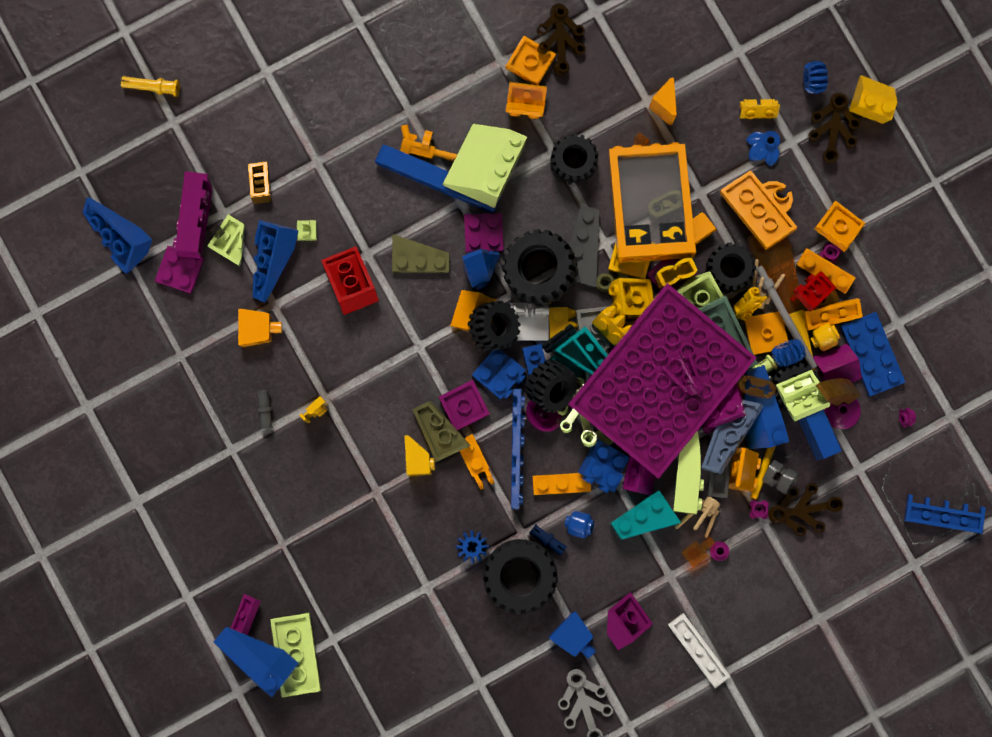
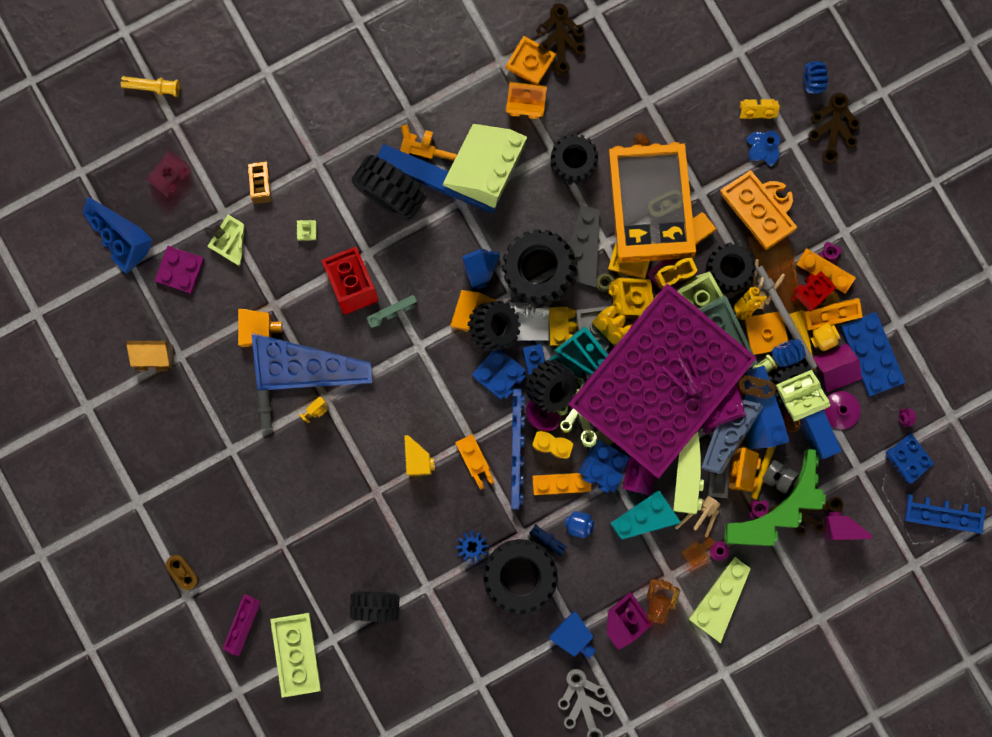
(150, 355): none -> pearl gold slope
(172, 164): none -> clear pink brick
(180, 574): none -> pearl gold plate
(193, 215): magenta wedge -> none
(260, 661): blue wedge -> none
(274, 250): blue wedge -> none
(292, 365): none -> blue wing
(374, 606): none -> black tyre
(389, 187): none -> black tyre
(391, 311): none -> sand green hinge
(417, 258): olive wing -> none
(439, 432): olive wing -> none
(464, 405): magenta plate -> none
(483, 232): magenta plate -> none
(547, 443): none -> yellow brick
(559, 338): black axle -> none
(660, 606): none -> clear orange piece
(664, 102): light orange slope -> none
(699, 650): white tile -> none
(719, 603): none -> yellowish green wing
(787, 514): none -> bright green arch
(790, 427): none -> clear orange plate
(838, 391): pearl gold slope -> none
(839, 226): light orange plate -> none
(843, 527): none -> magenta slope
(874, 100): yellow slope -> none
(909, 458): none -> blue hinge

